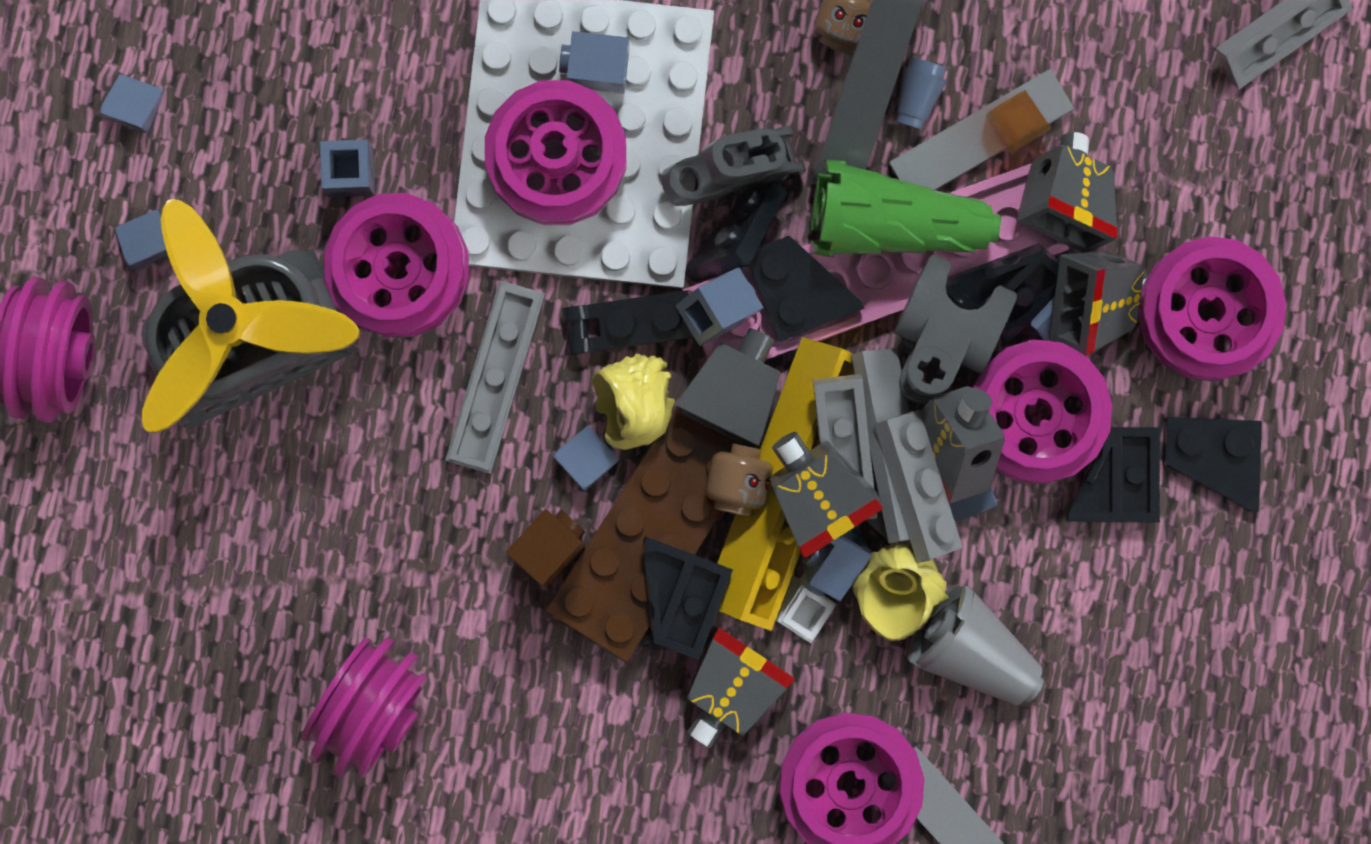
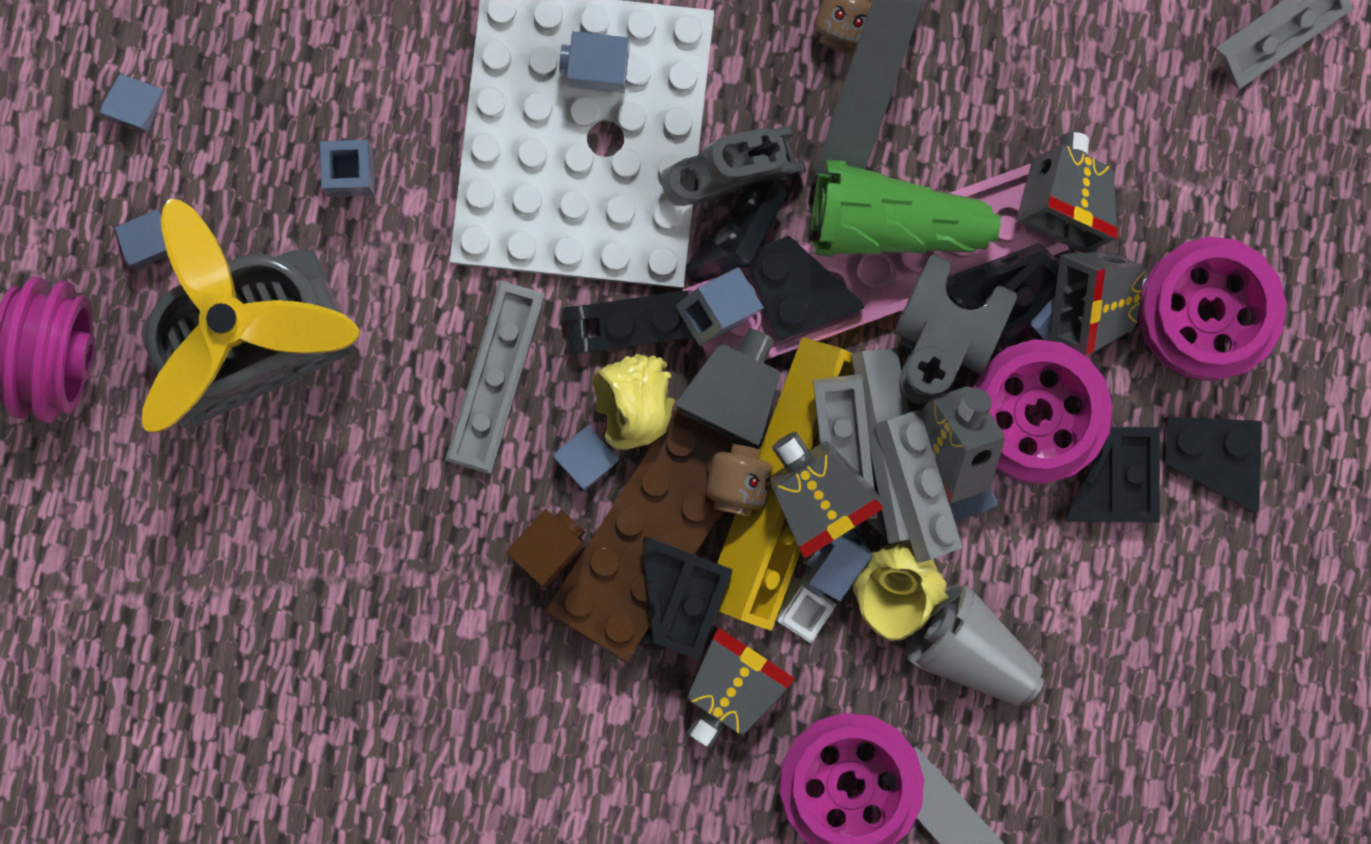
(352, 244): dark pink wheel -> none
(365, 708): dark pink wheel -> none
(598, 180): dark pink wheel -> none
(919, 91): sand blue cone -> none
(974, 138): light grey tile -> none
(1018, 122): clear orange slope -> none

